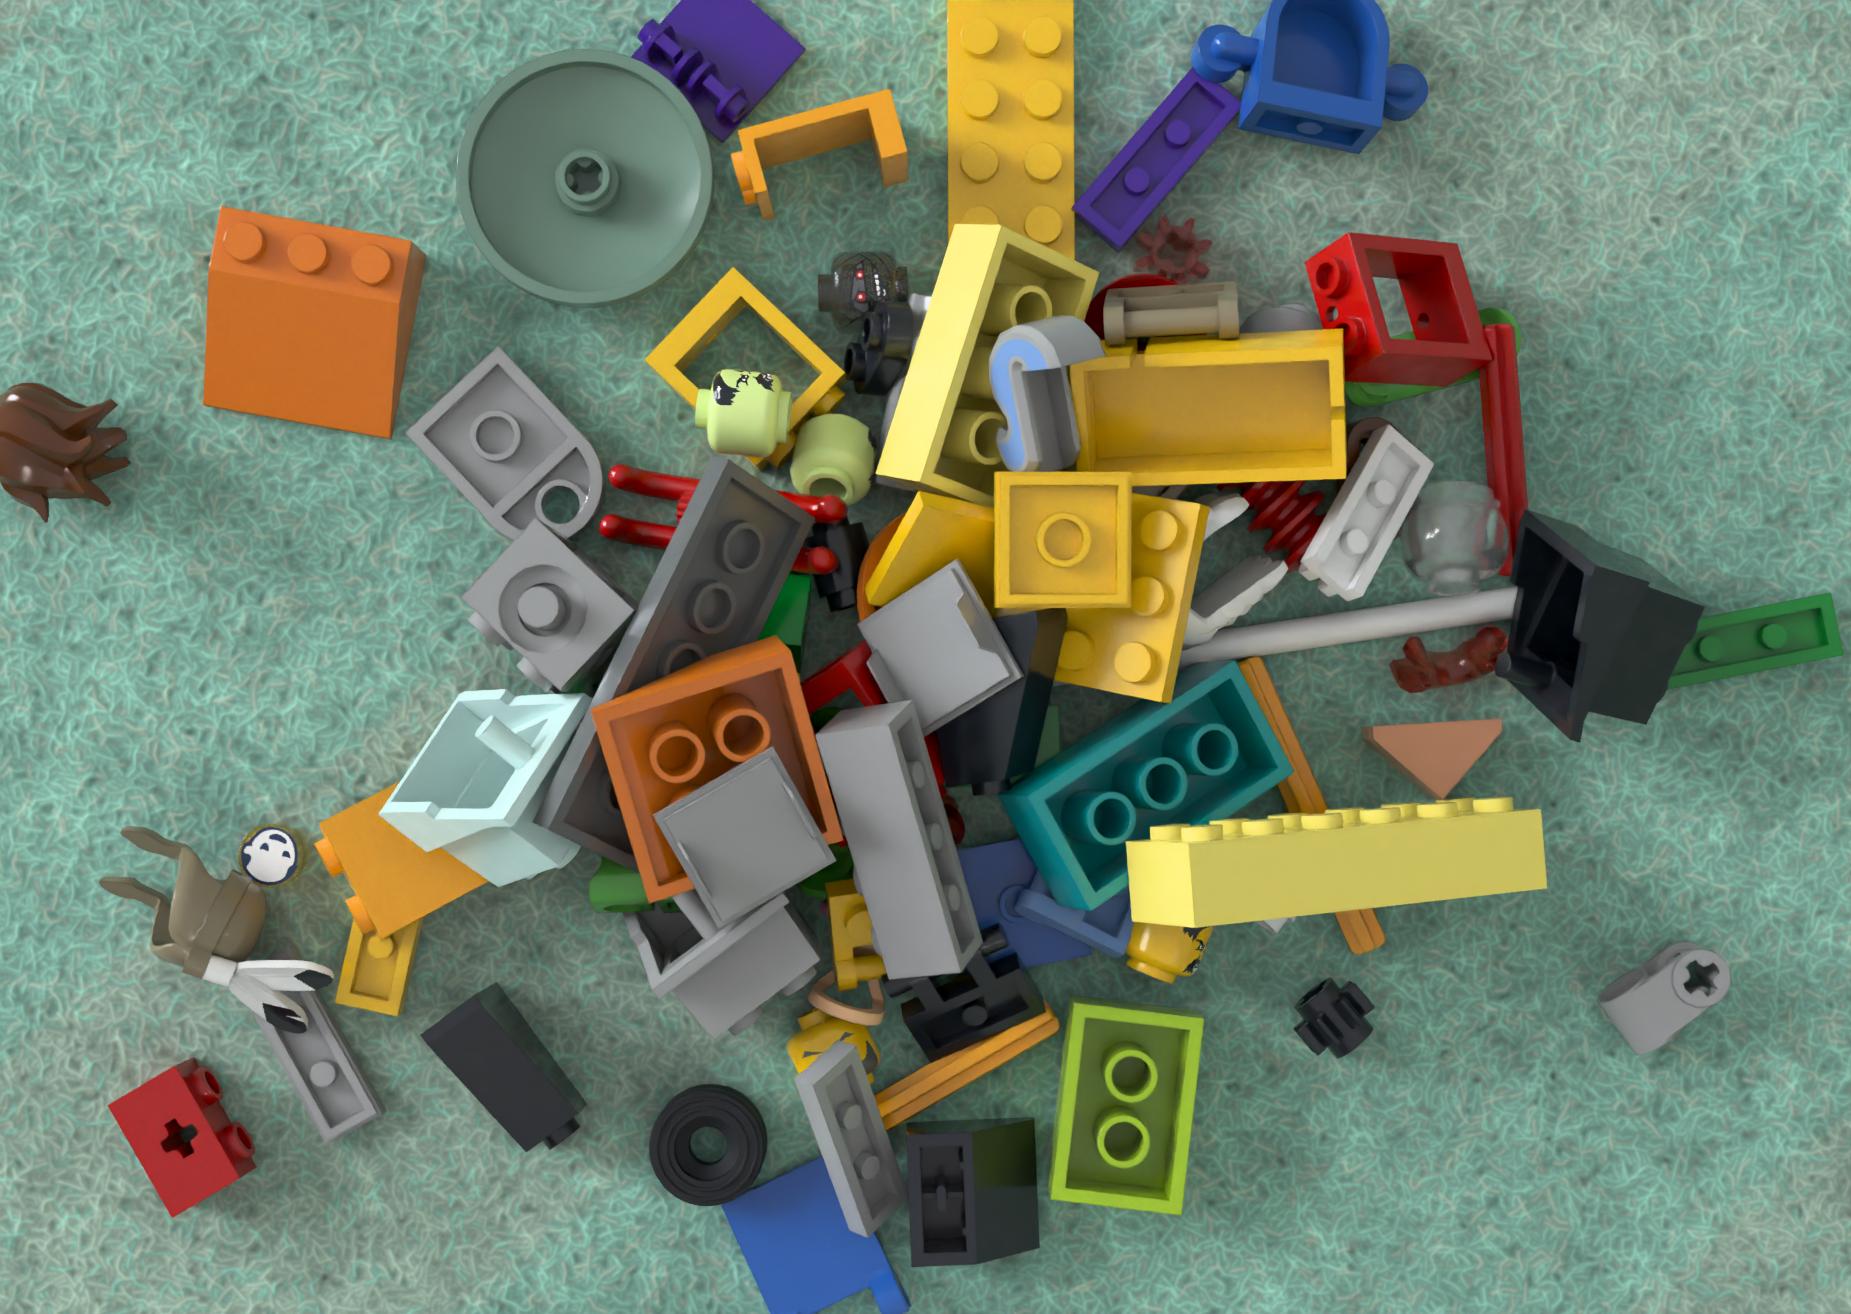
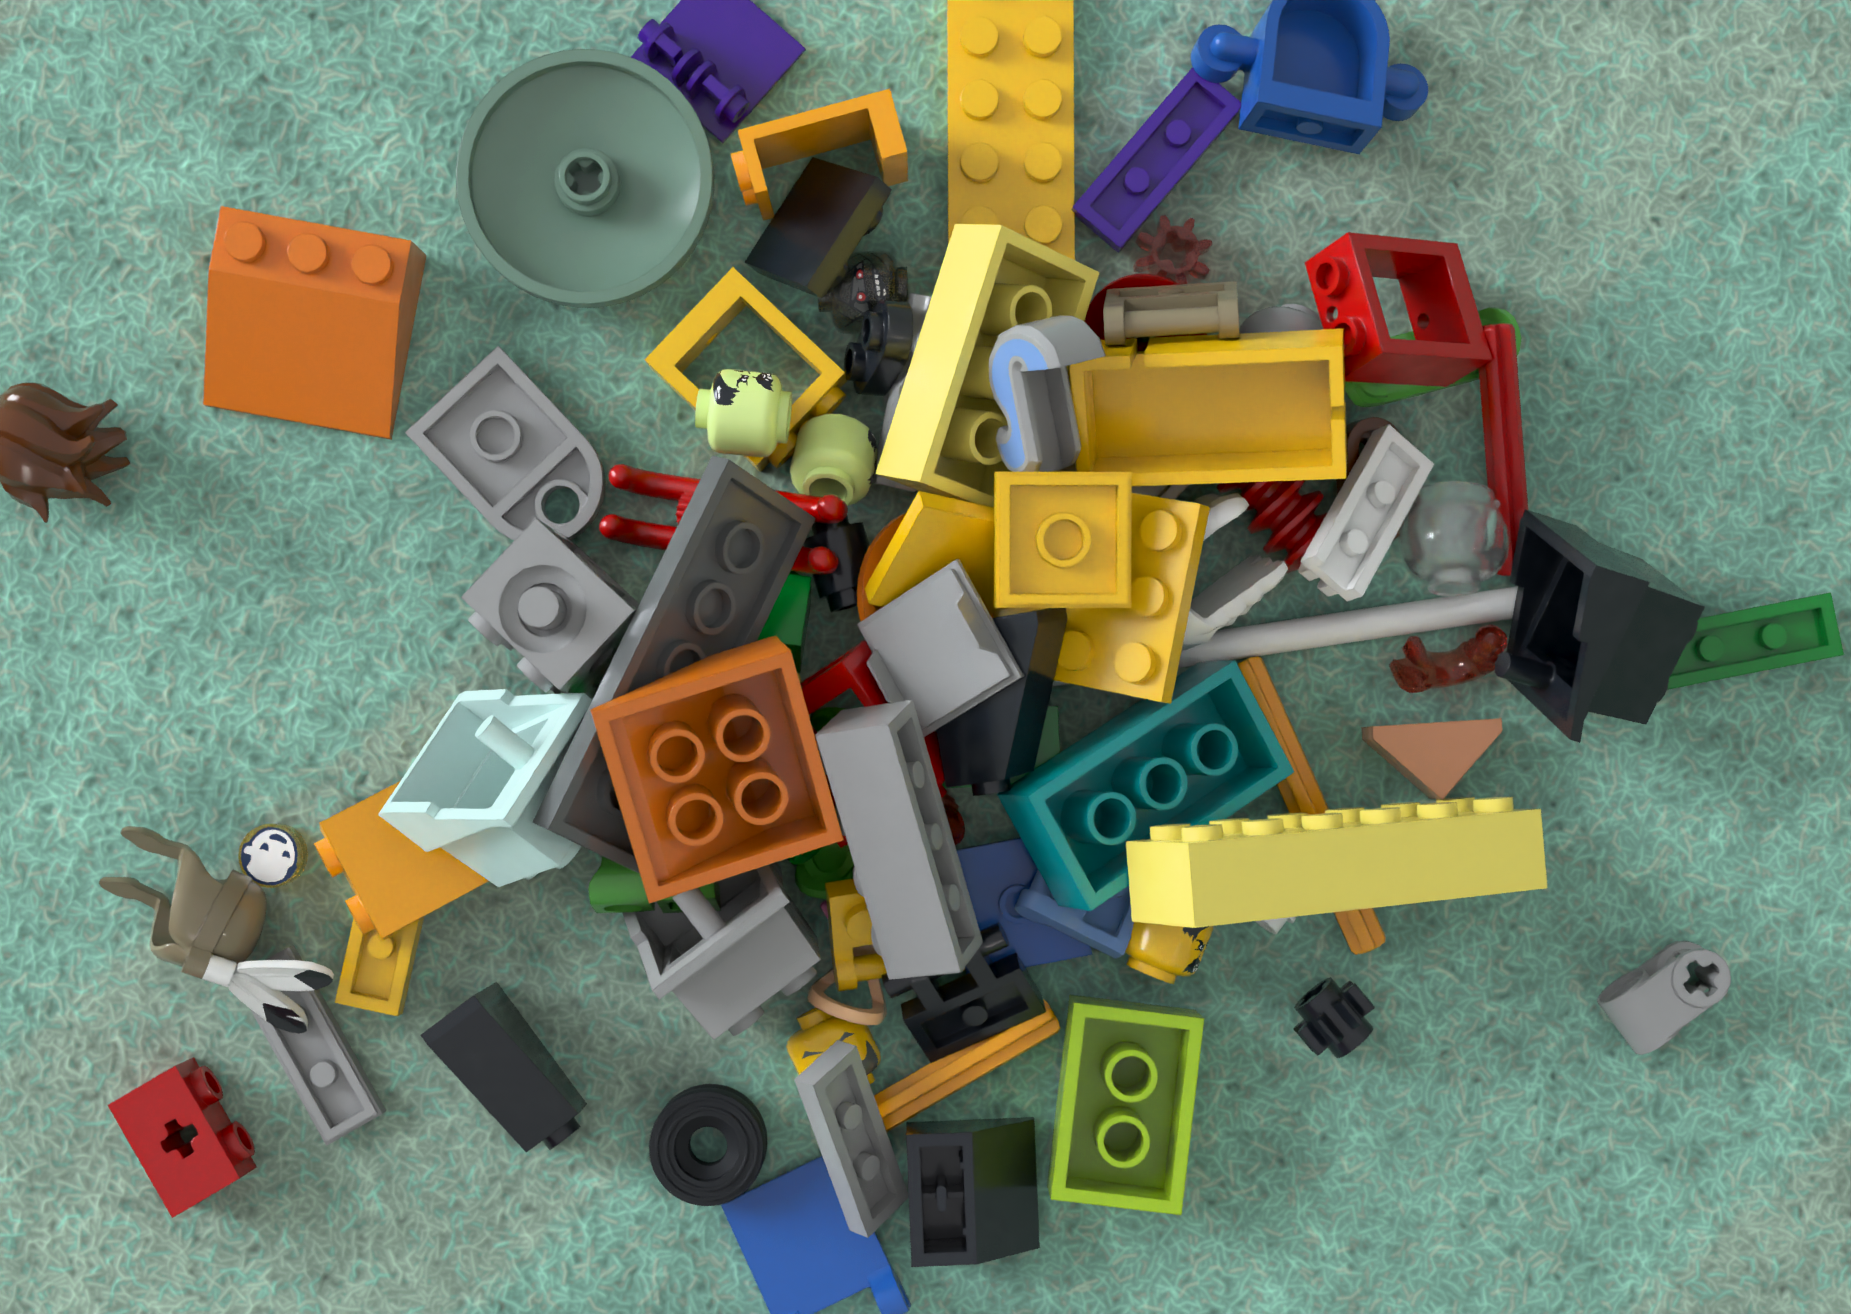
(744, 837): light grey piece -> none
(819, 227): none -> black tile

